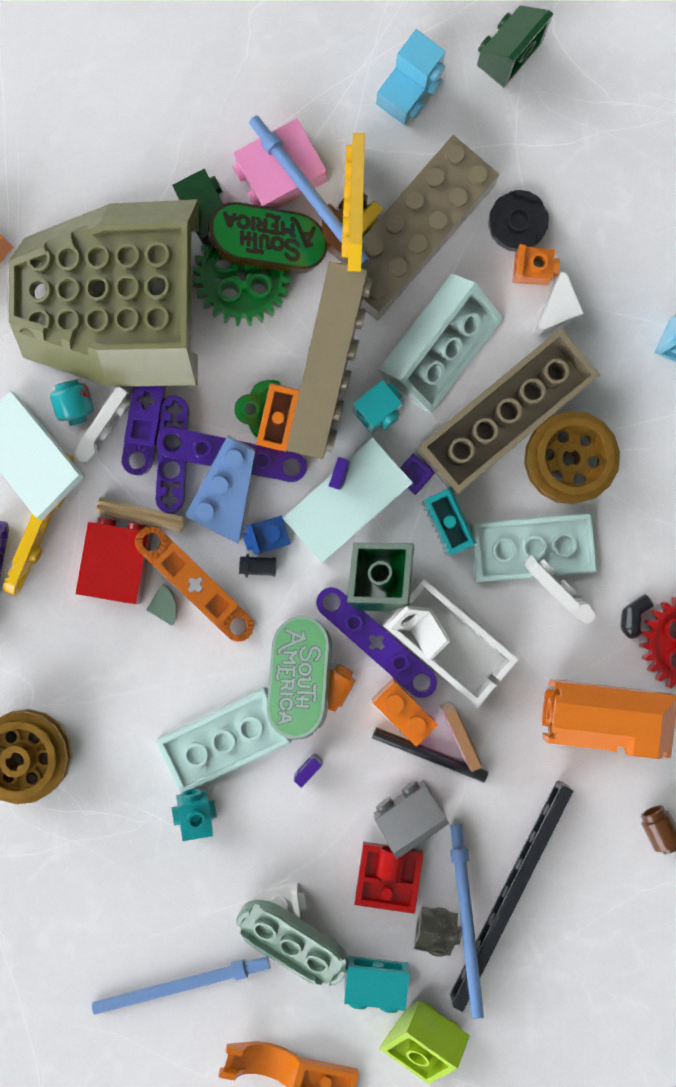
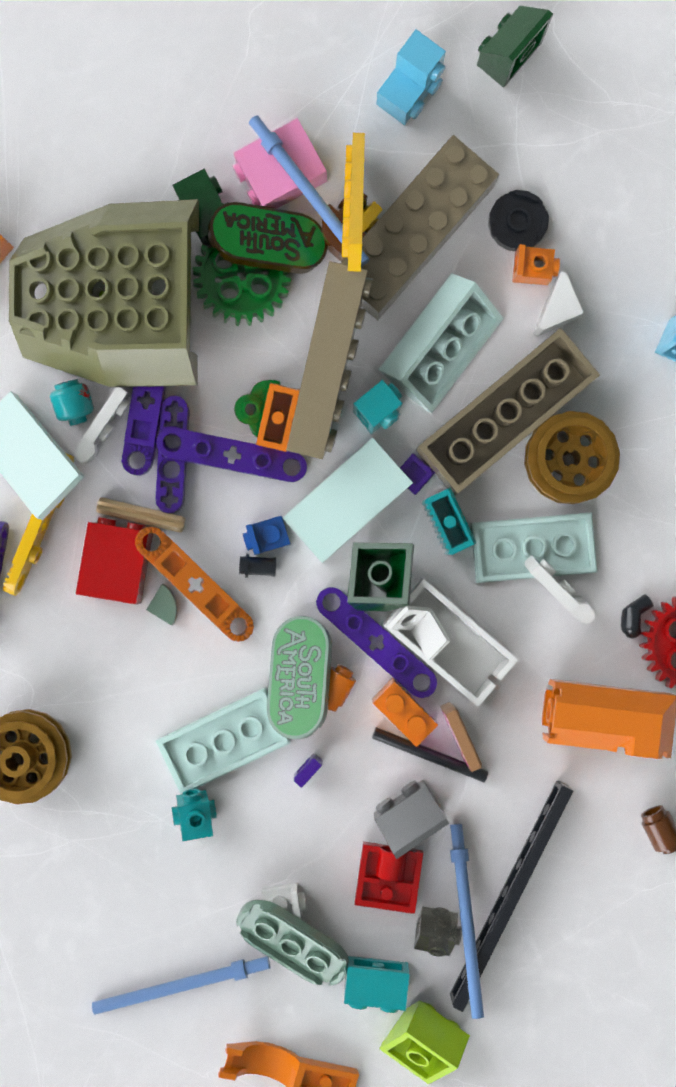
(224, 490): medium blue wing -> none
(339, 473): dark purple tile -> none

